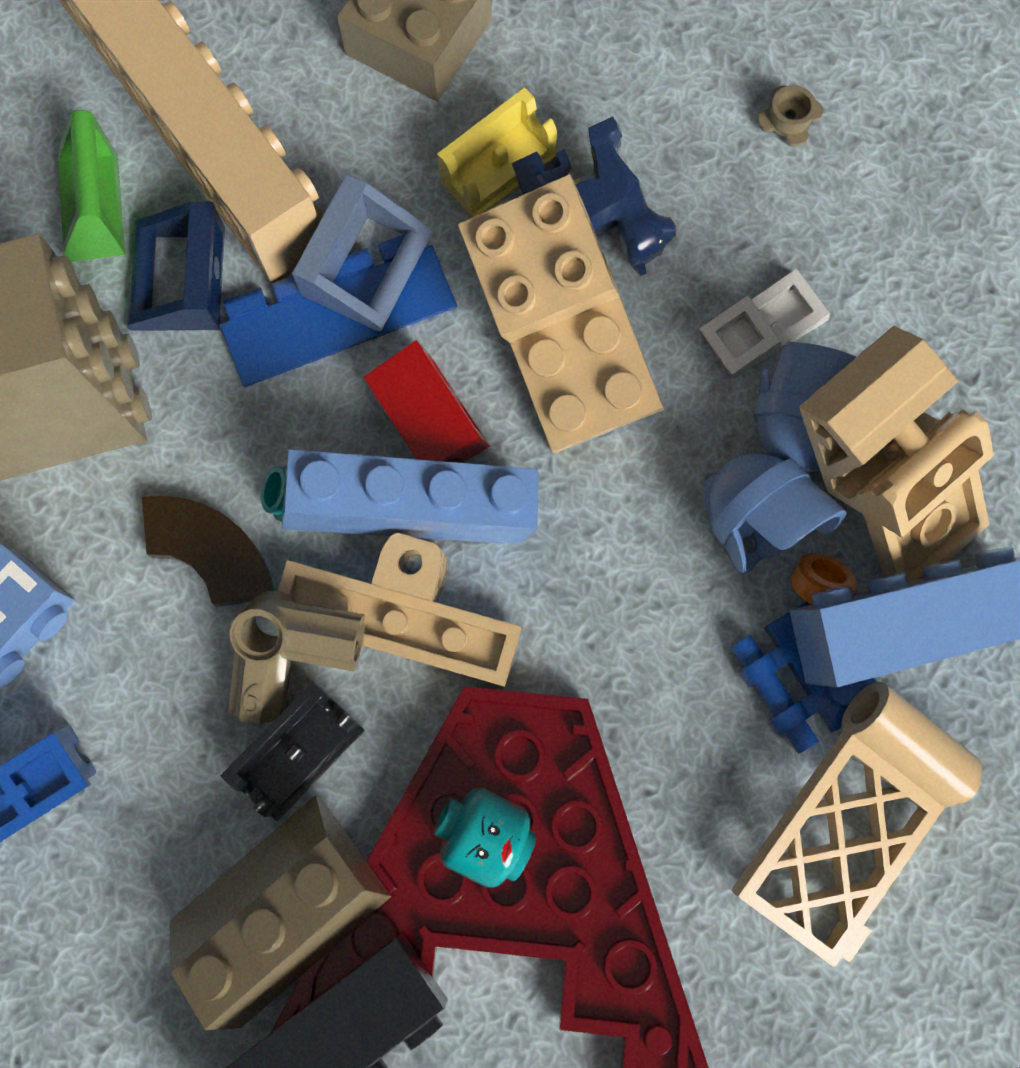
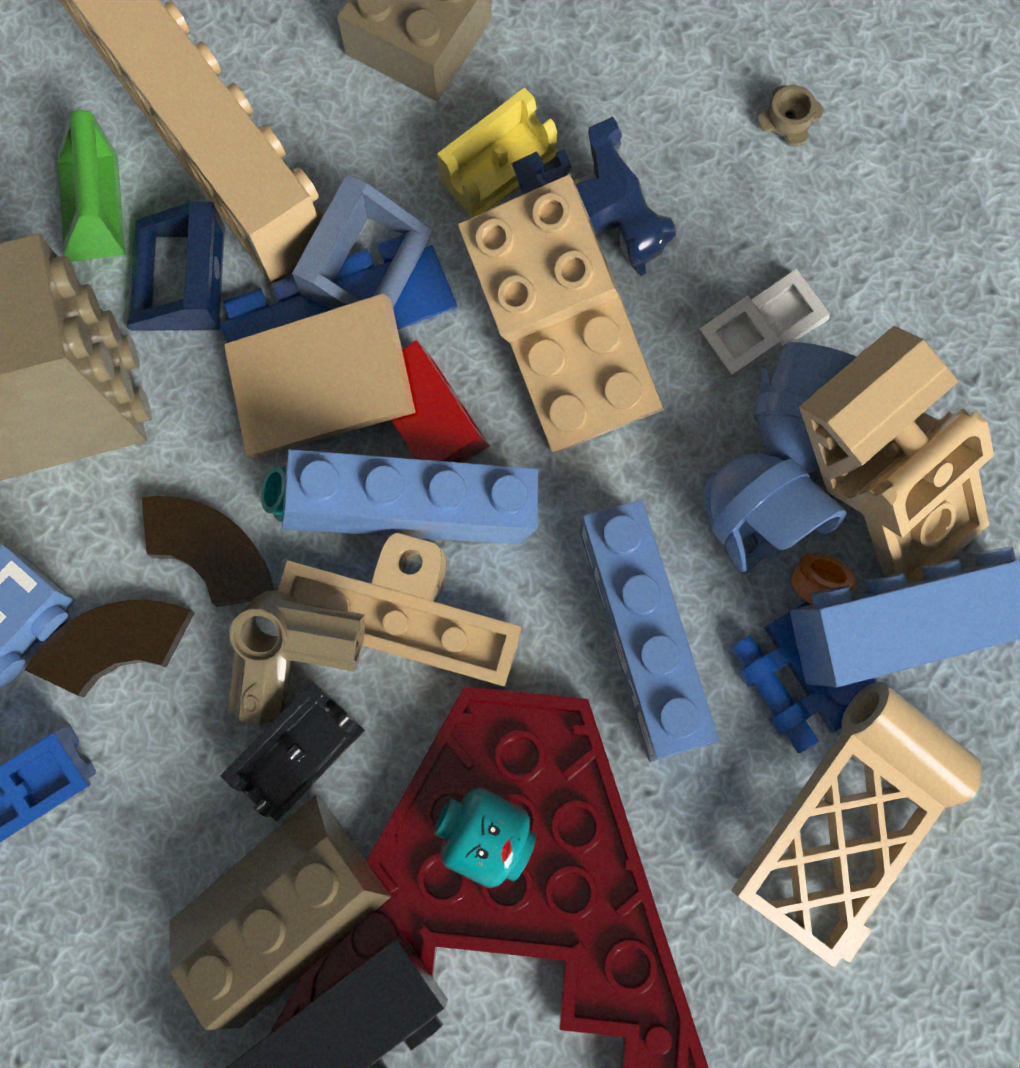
(108, 639): none -> dark brown tile
(319, 377): none -> tan tile
(647, 631): none -> medium blue brick

